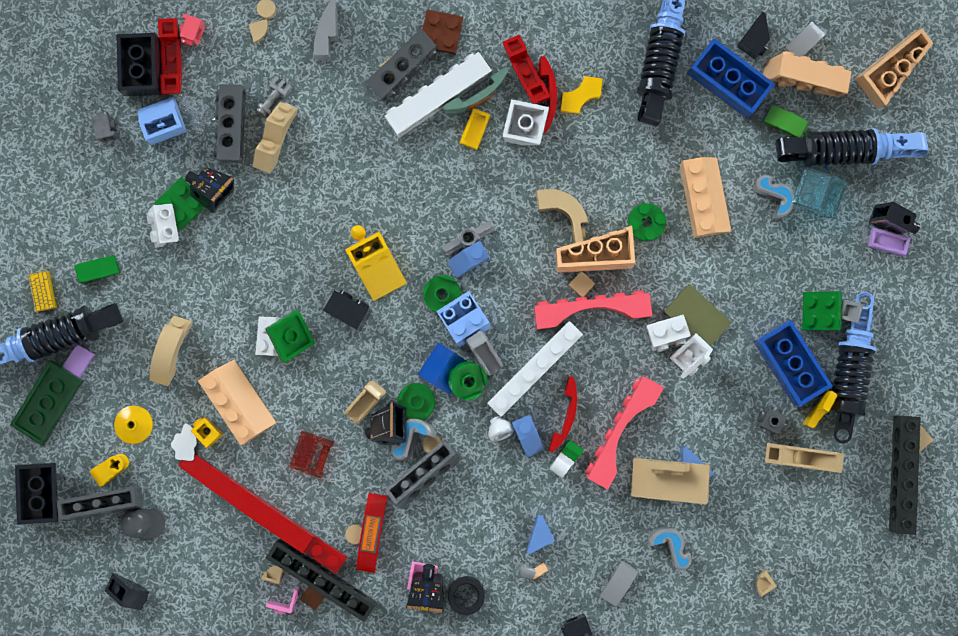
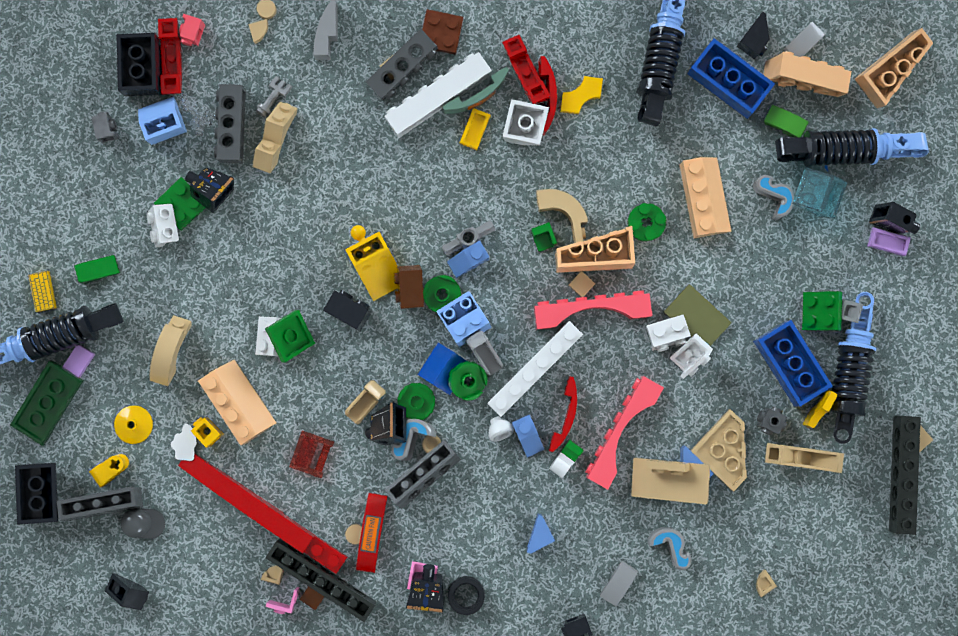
(409, 286): none -> reddish brown brick
(532, 573): arm -> none
(543, 237): none -> green panel
(725, 450): none -> tan plate

